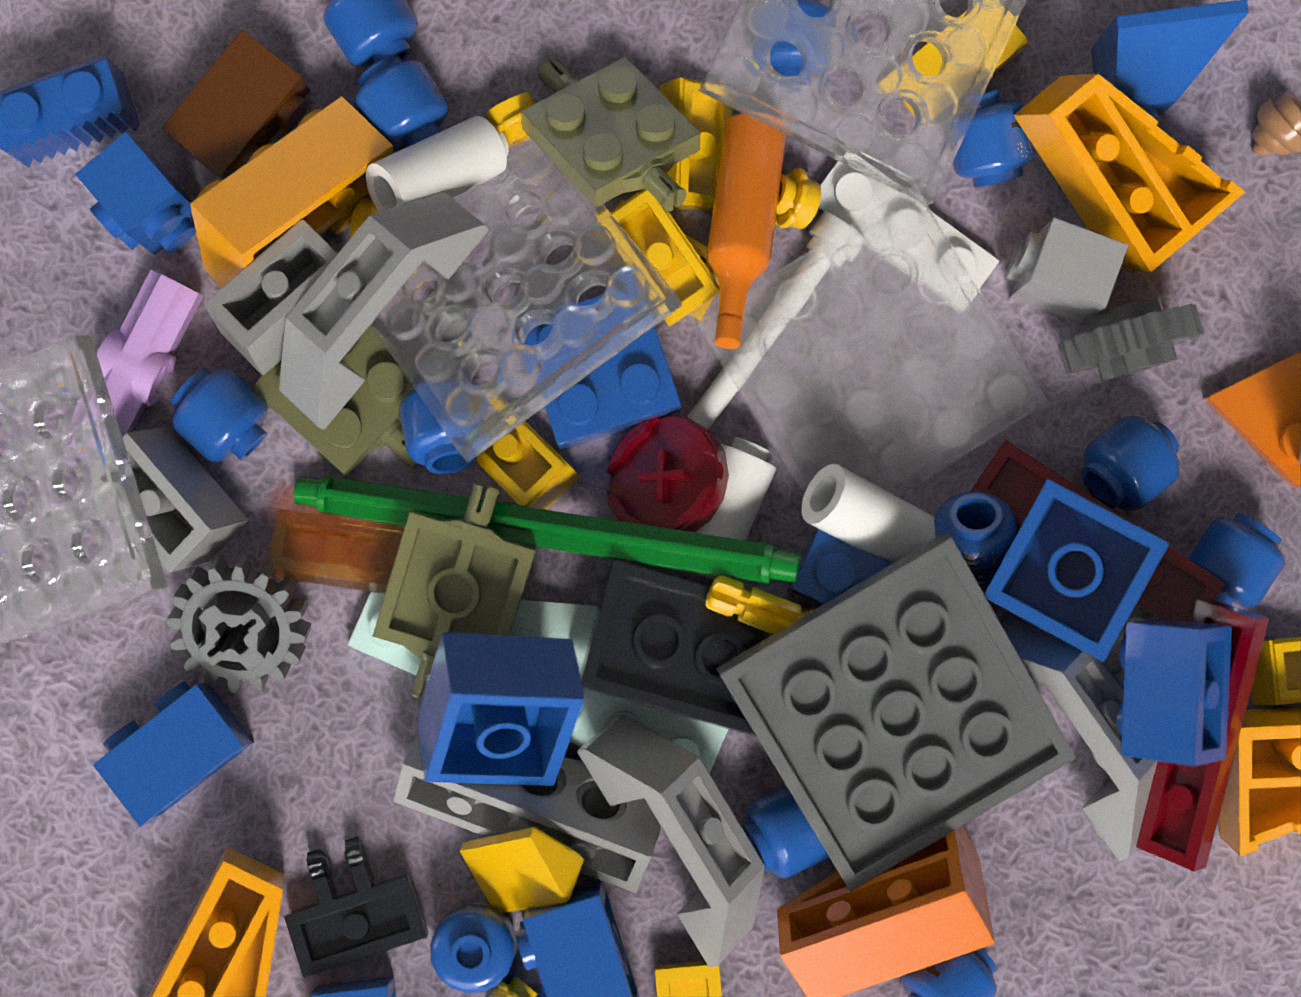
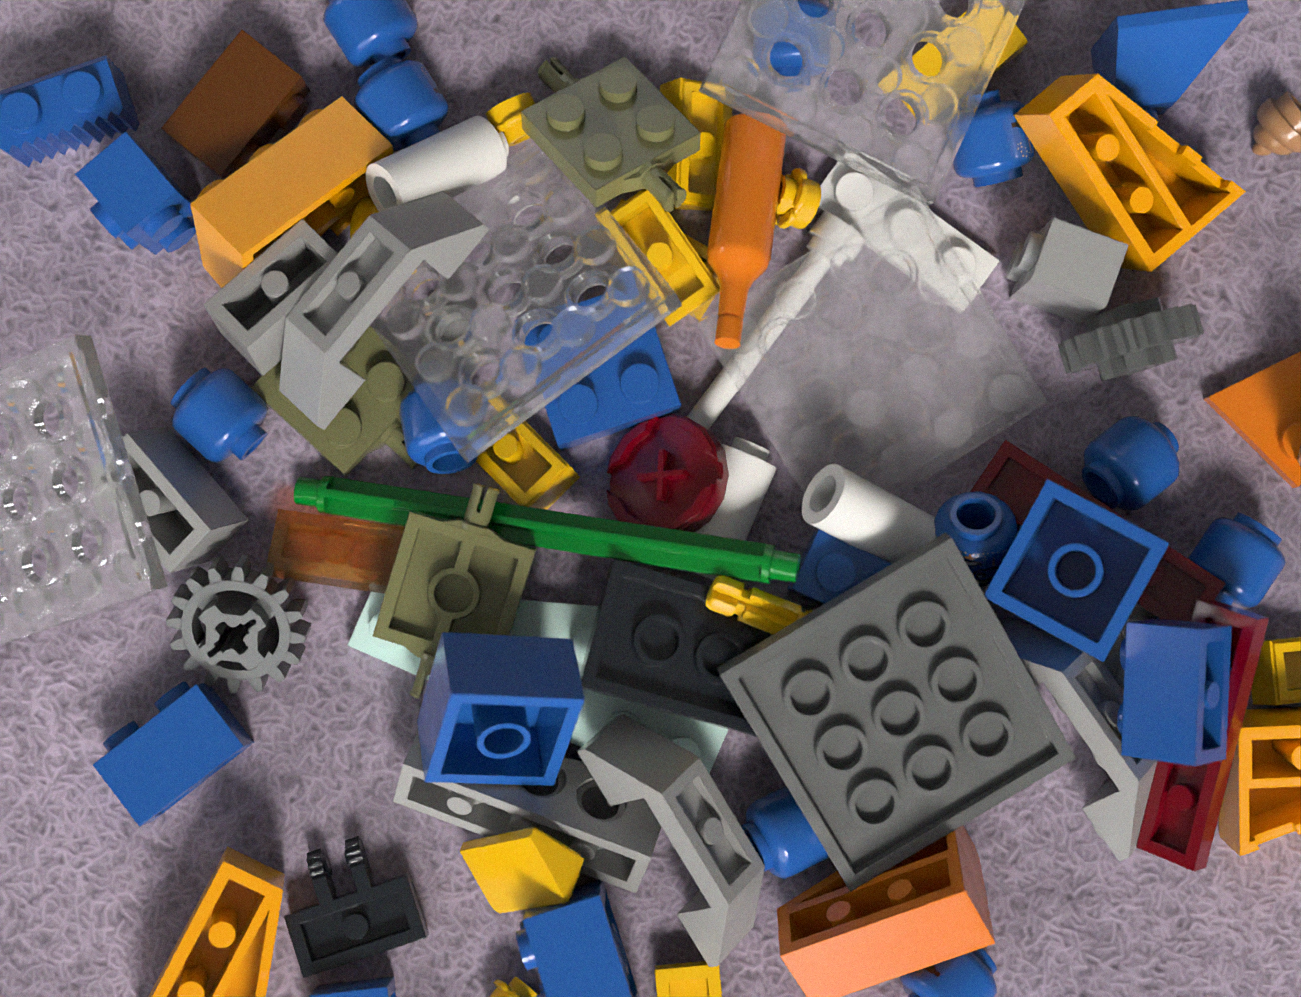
(145, 345): lavender piece -> none
(473, 948): blue head -> none

